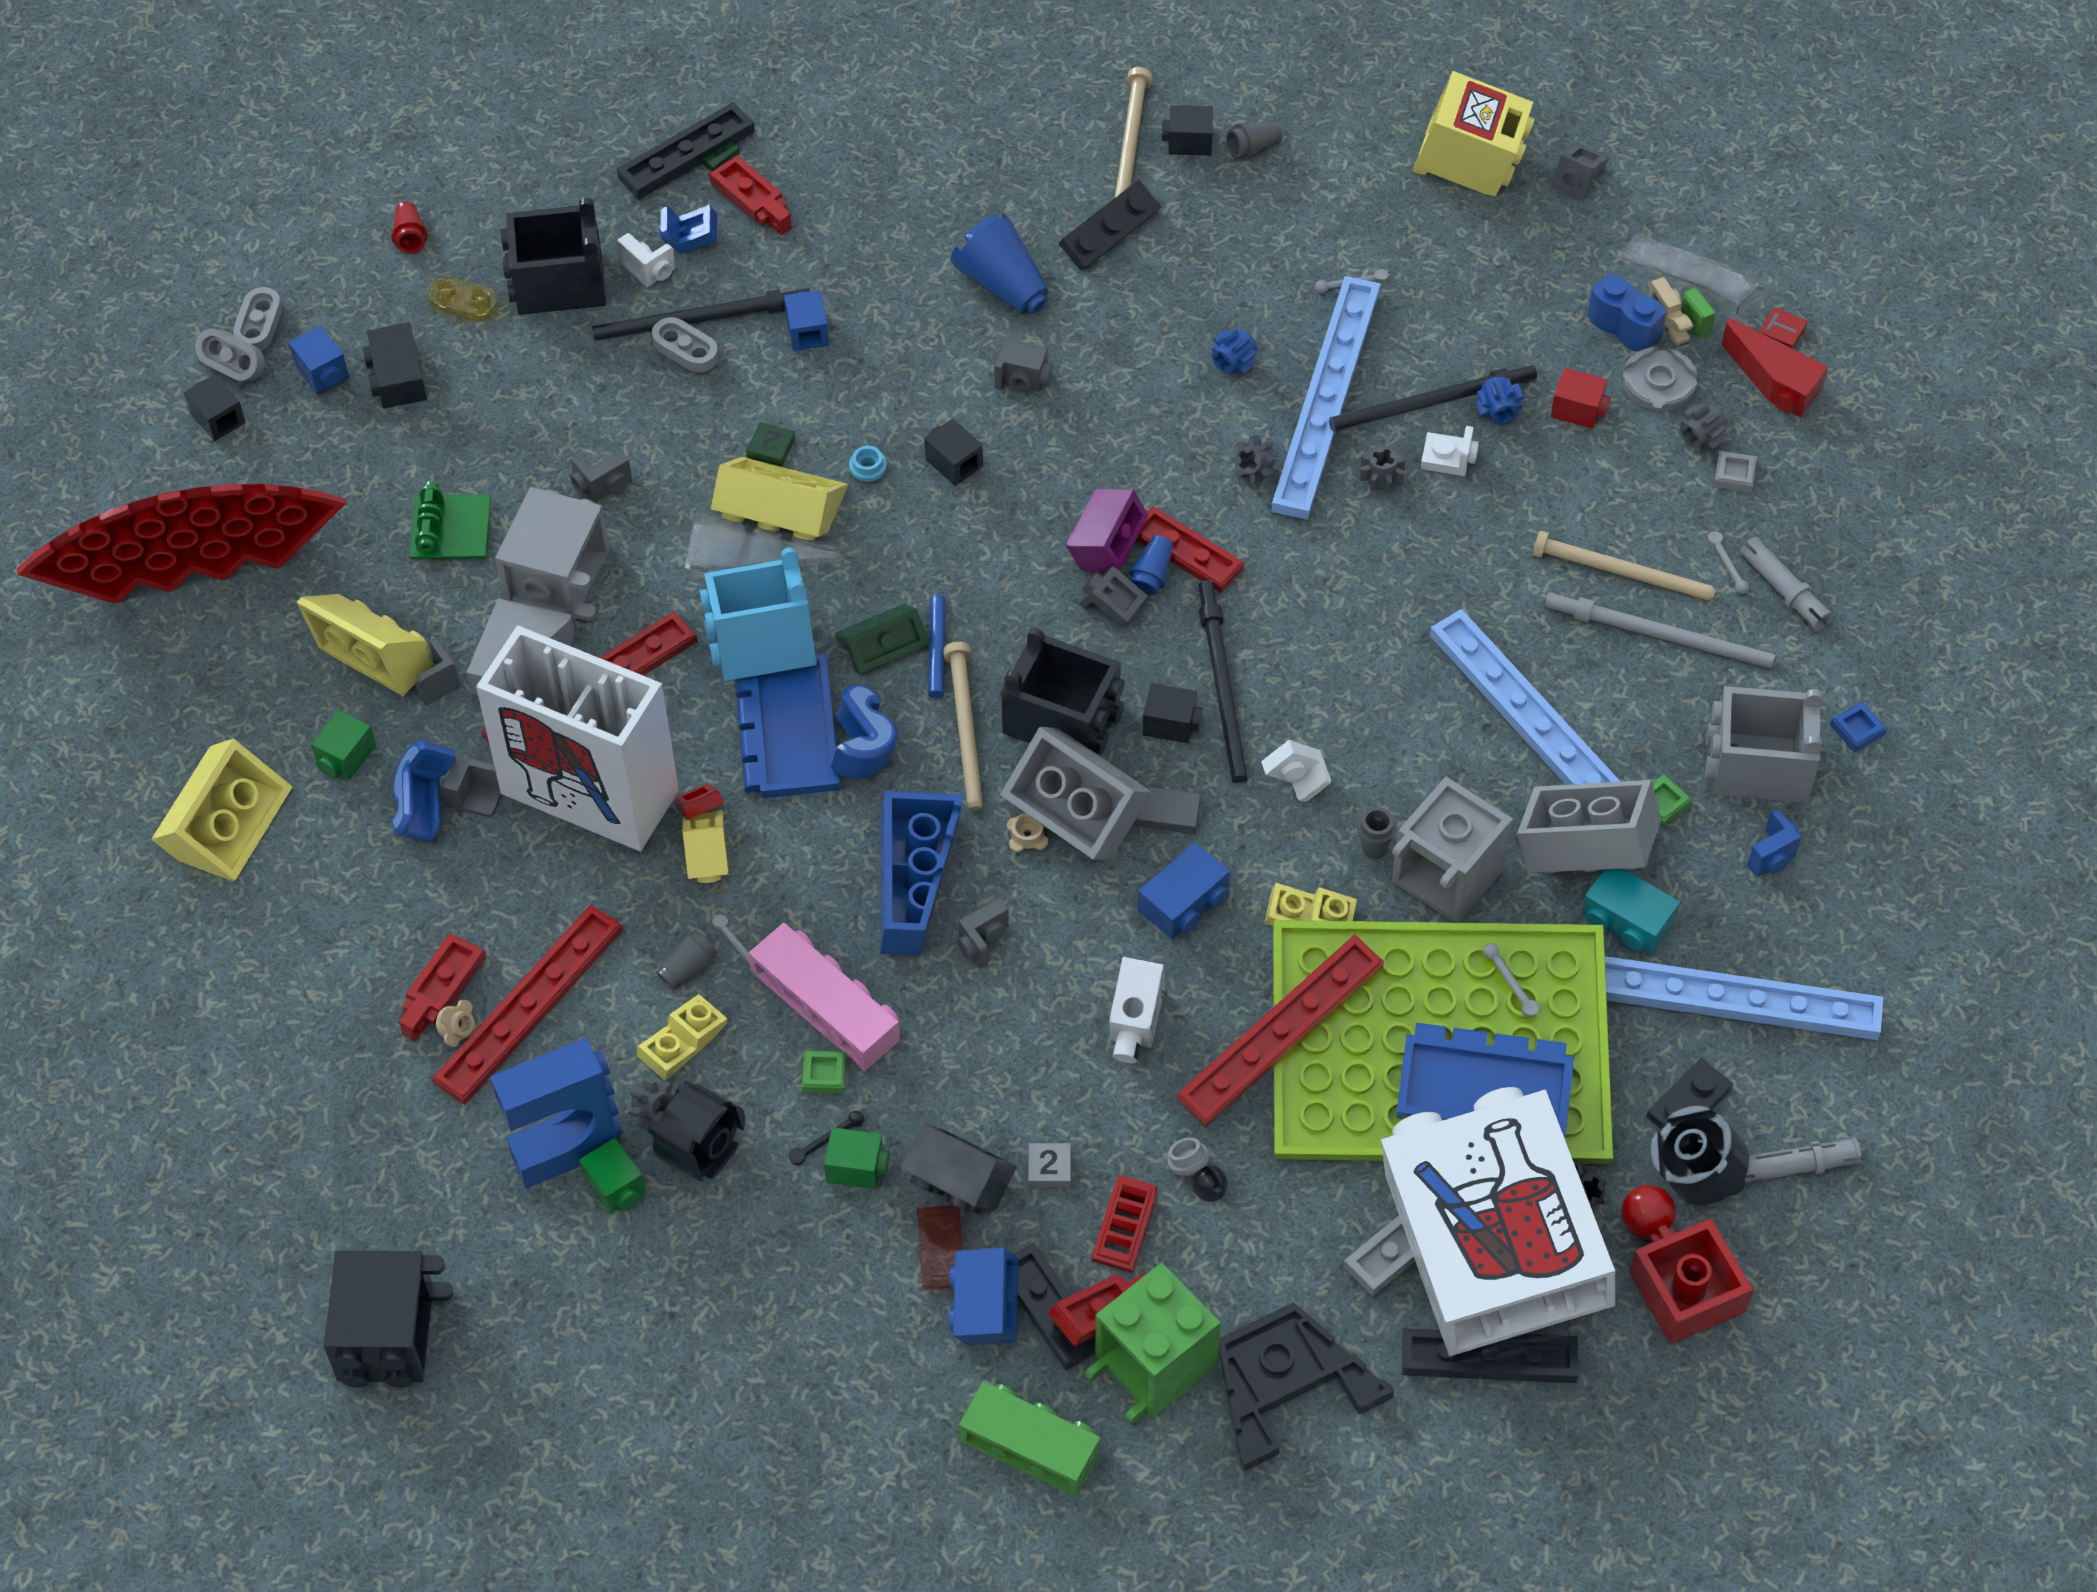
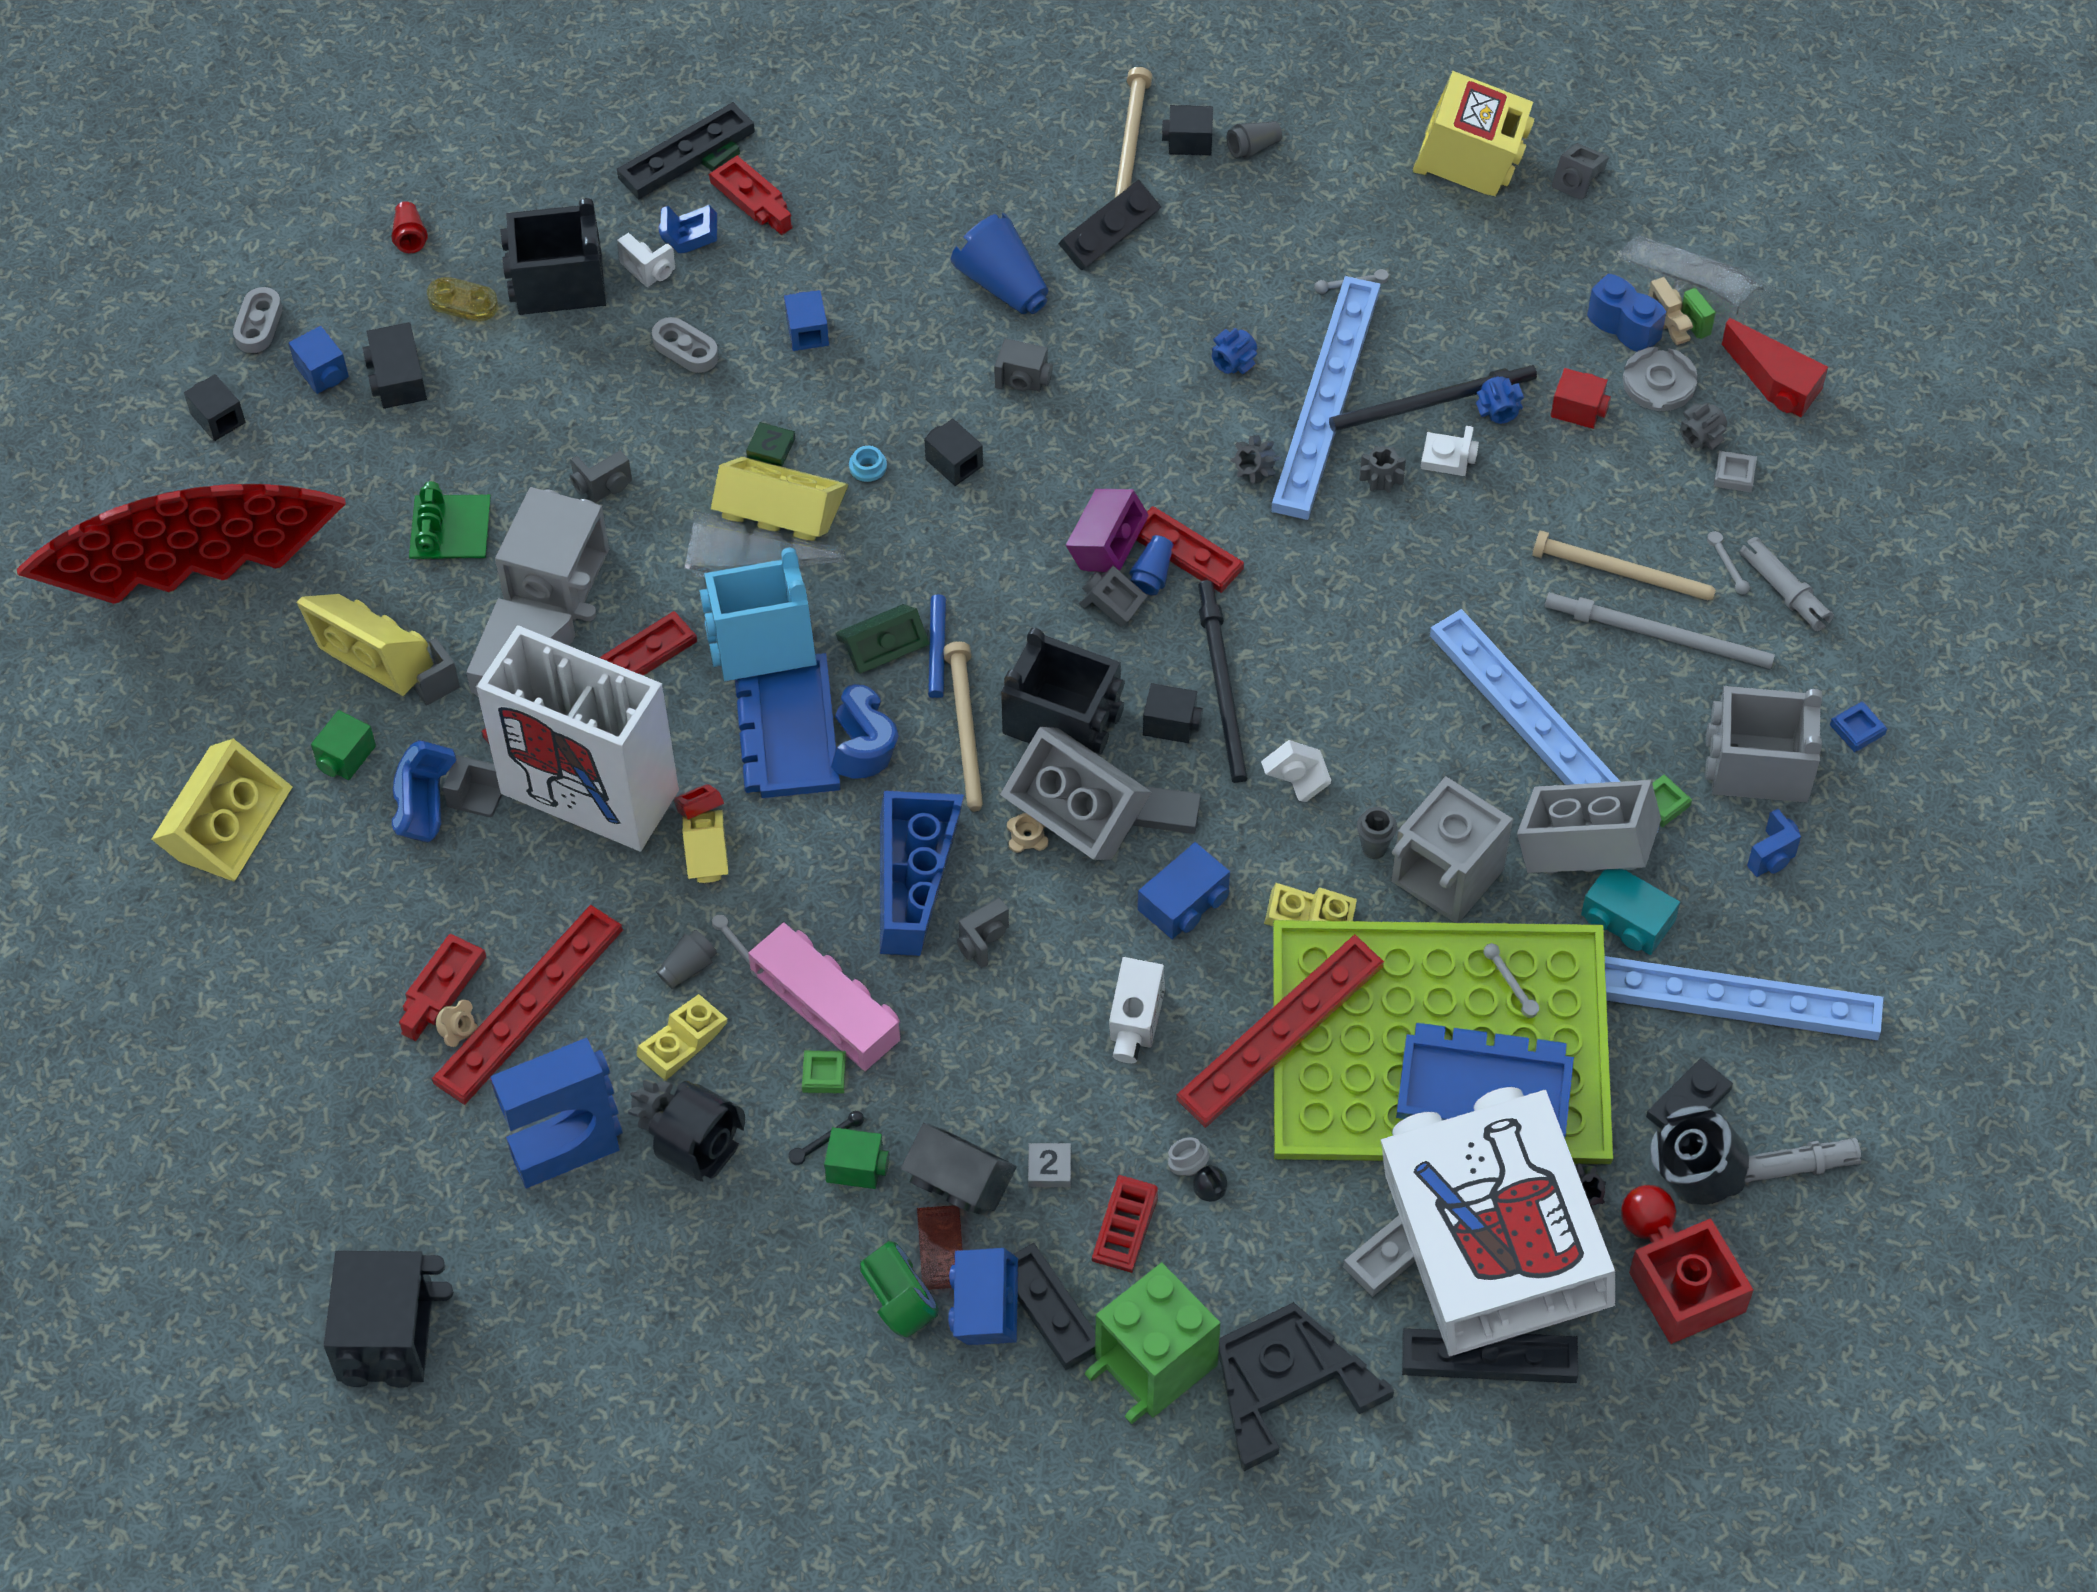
(232, 356): light grey plate -> none
(613, 1176): green brick -> none
(772, 301): black bar -> none
(900, 1290): none -> green animal
(1030, 1437): bright green brick -> none
(1078, 1312): red hinge -> none
(1784, 327): red tile -> none

